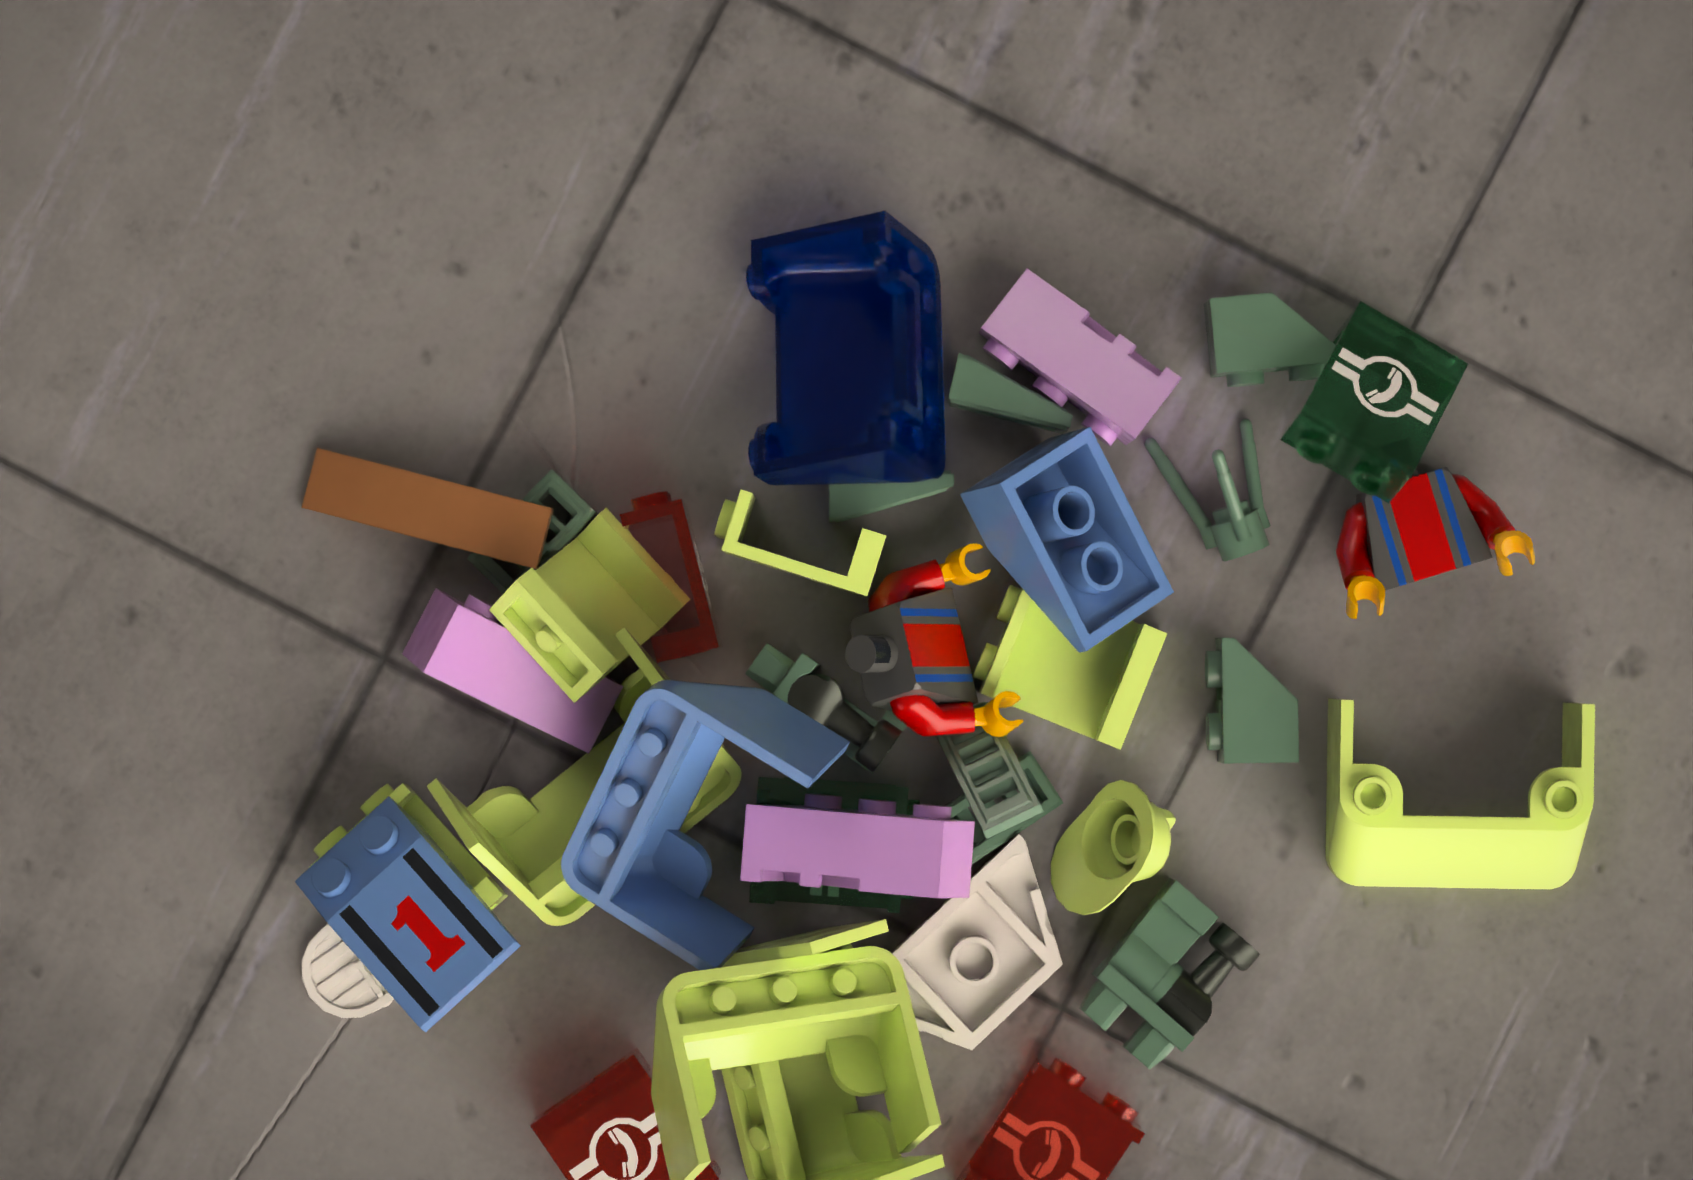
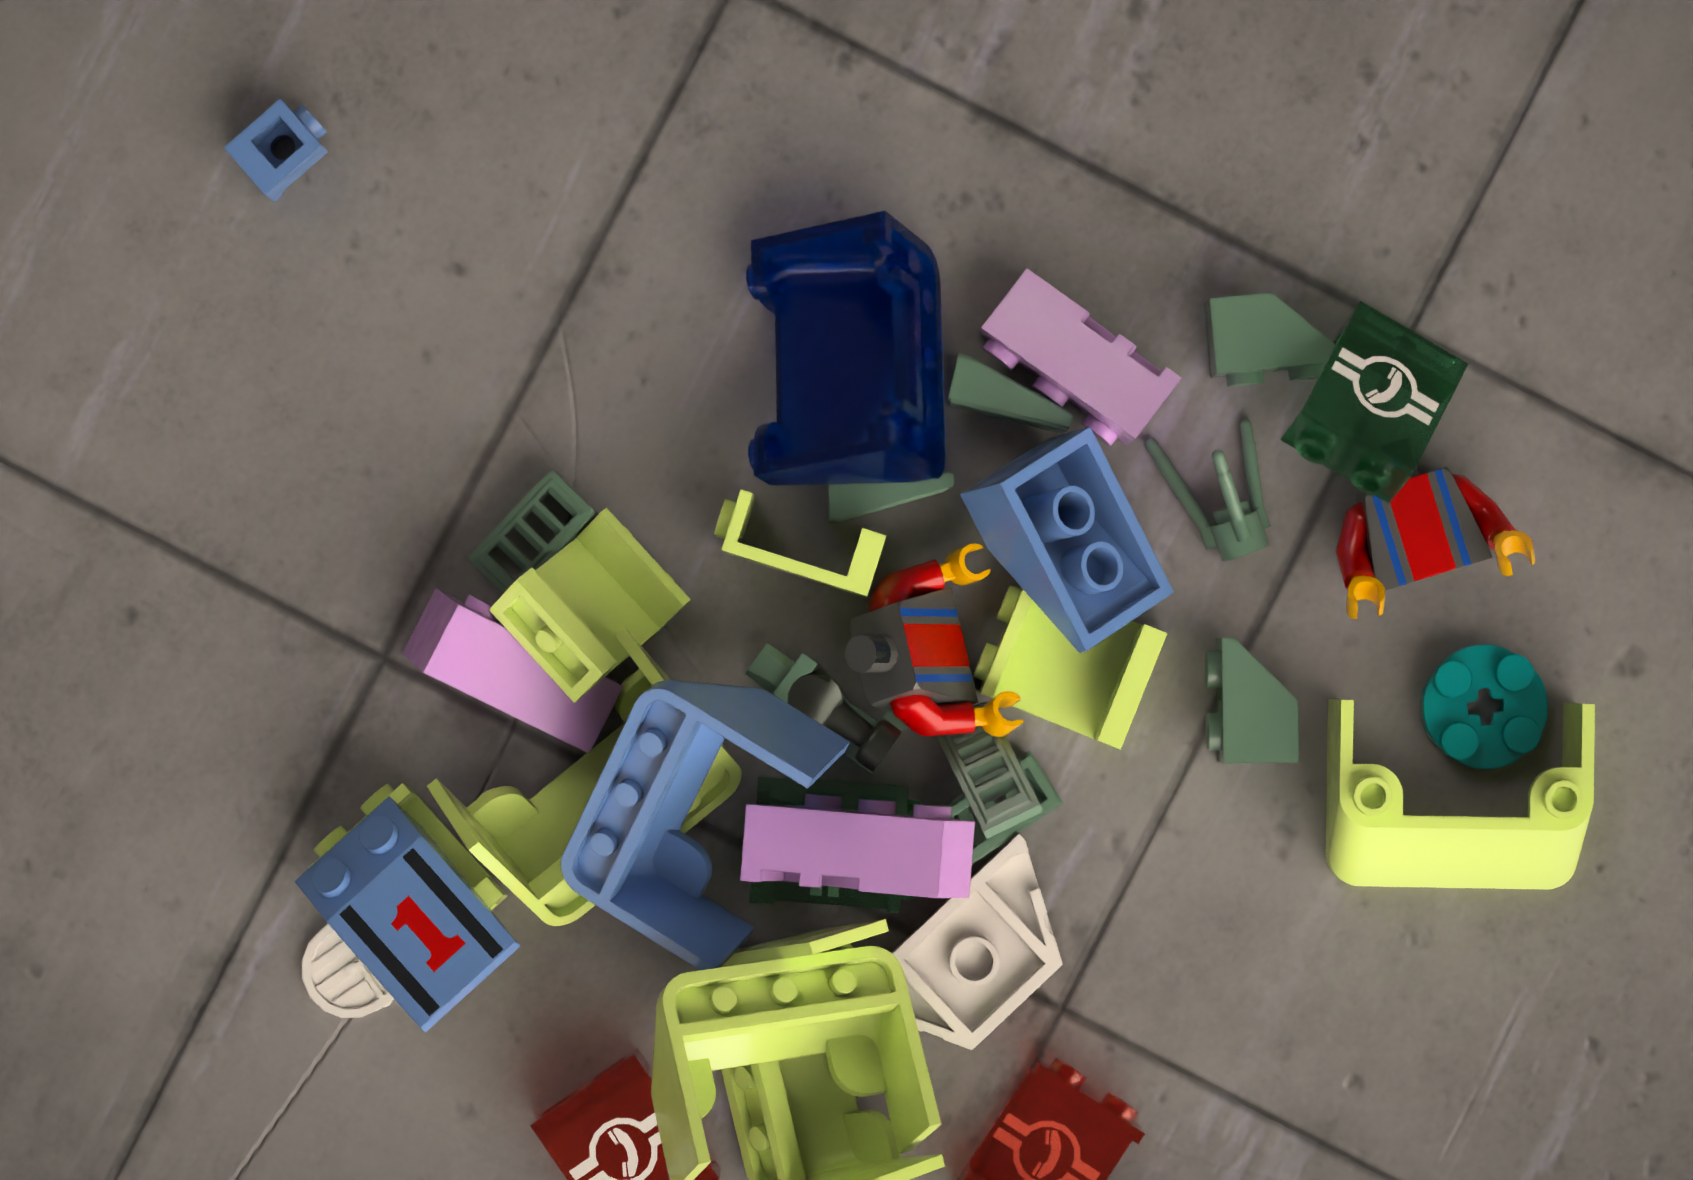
(256, 144): none -> medium blue brick
(427, 508): medium nougat slope -> none
(657, 509): clear red panel -> none
(1109, 847): yellowish green piece -> none
(1147, 977): sand green hips -> none
(1513, 728): none -> teal plate

